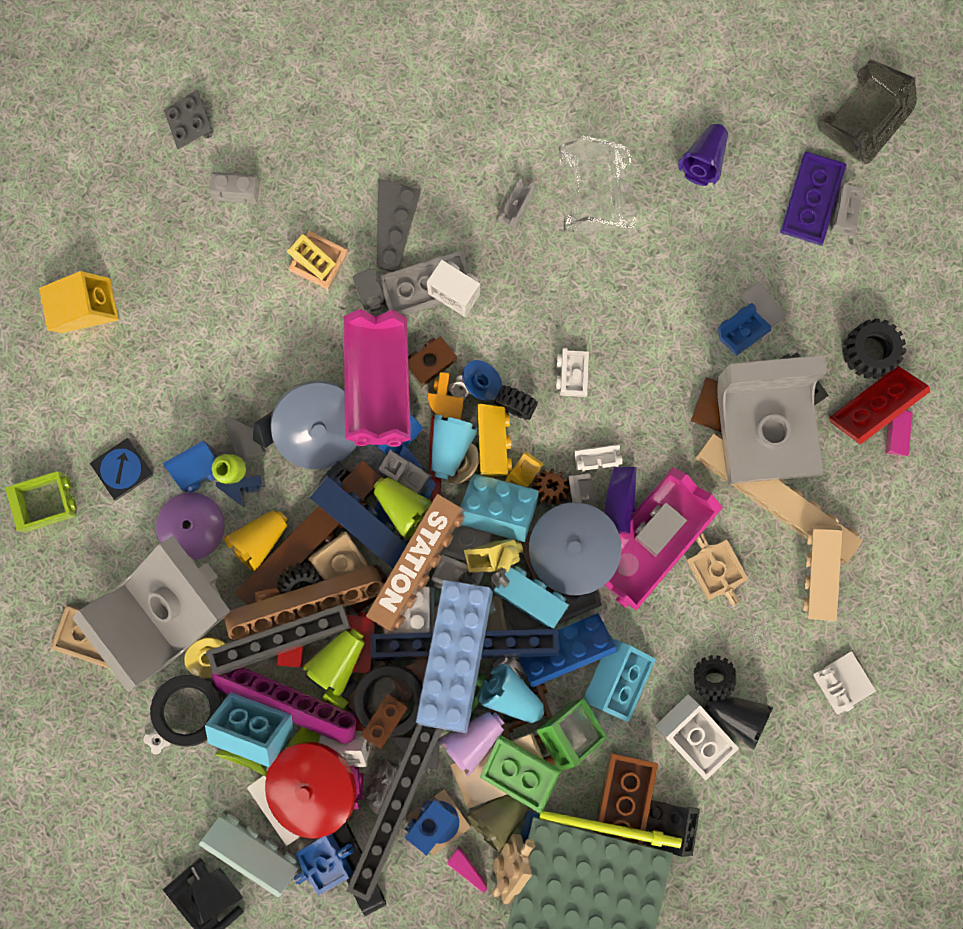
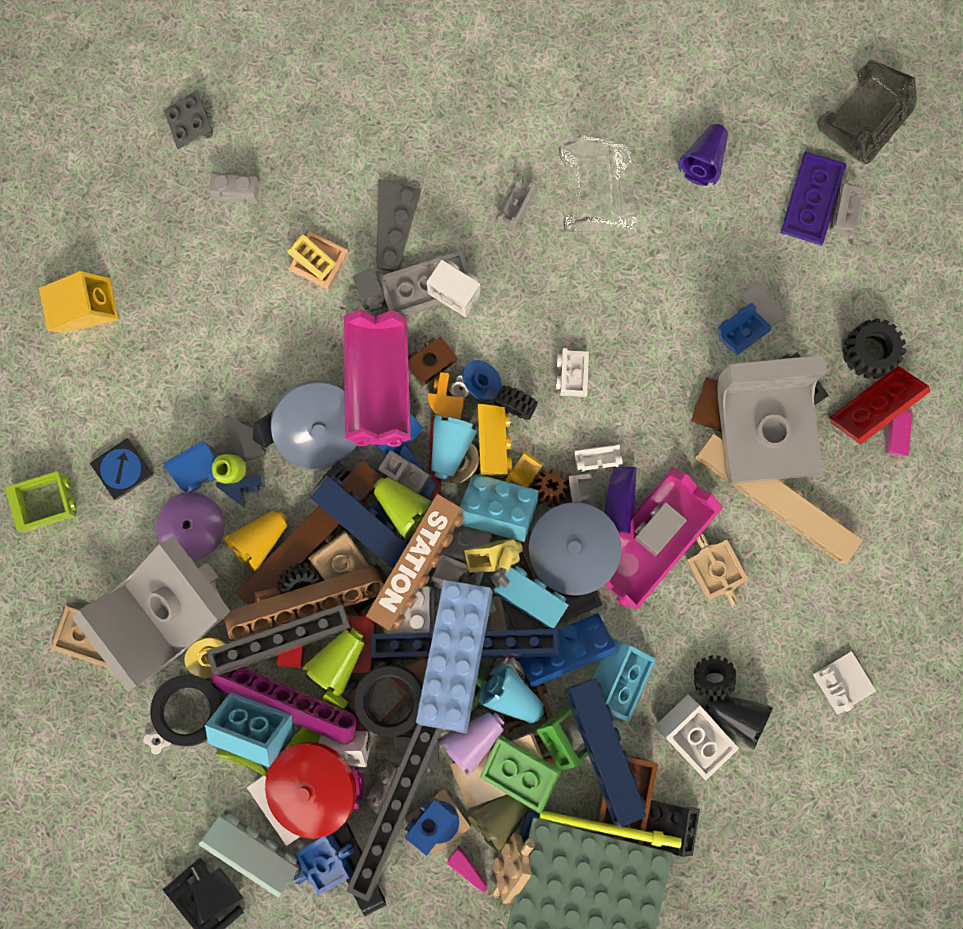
(384, 720): reddish brown brick -> none
(605, 752): none -> dark blue brick
(824, 572): tan brick -> none

